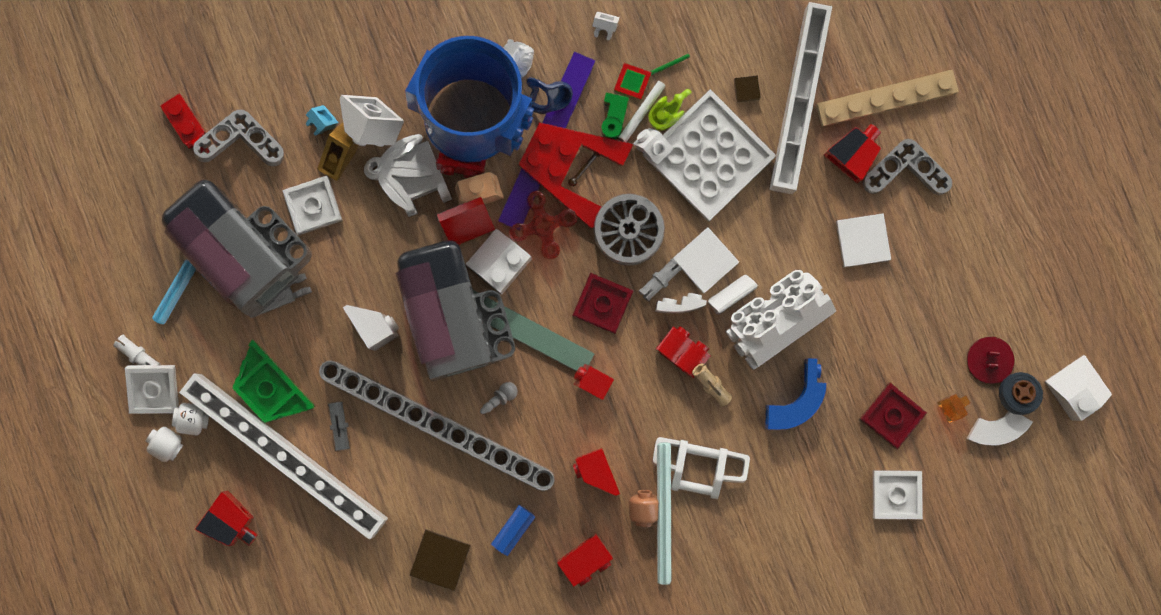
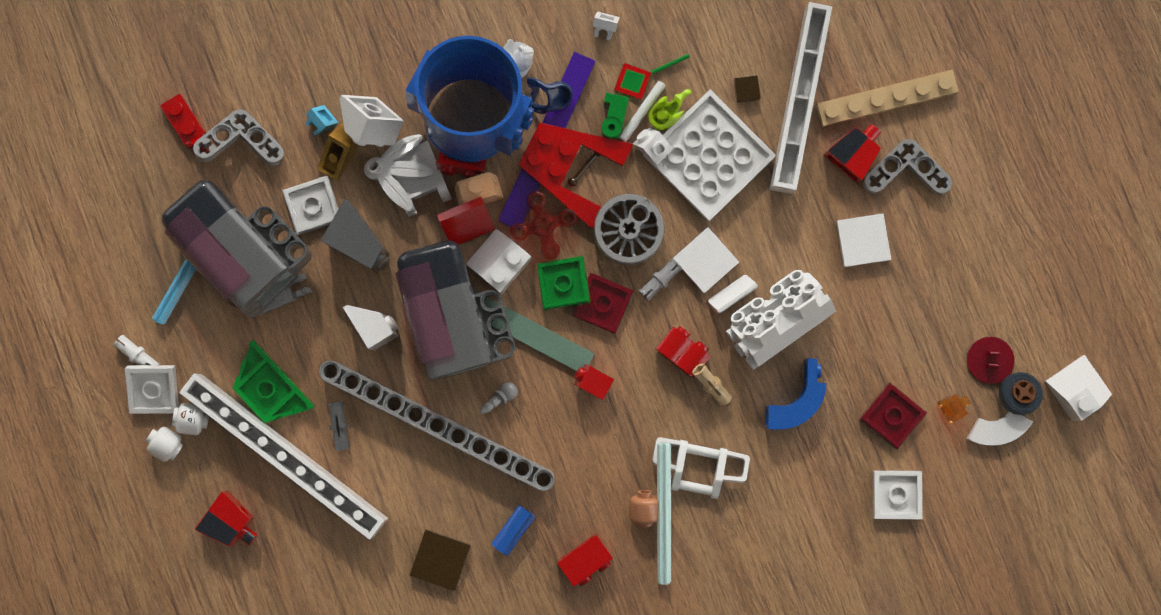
(355, 239): none -> dark grey slope
(563, 283): none -> green tile
(596, 471): red slope -> none
(689, 303): white slope -> none

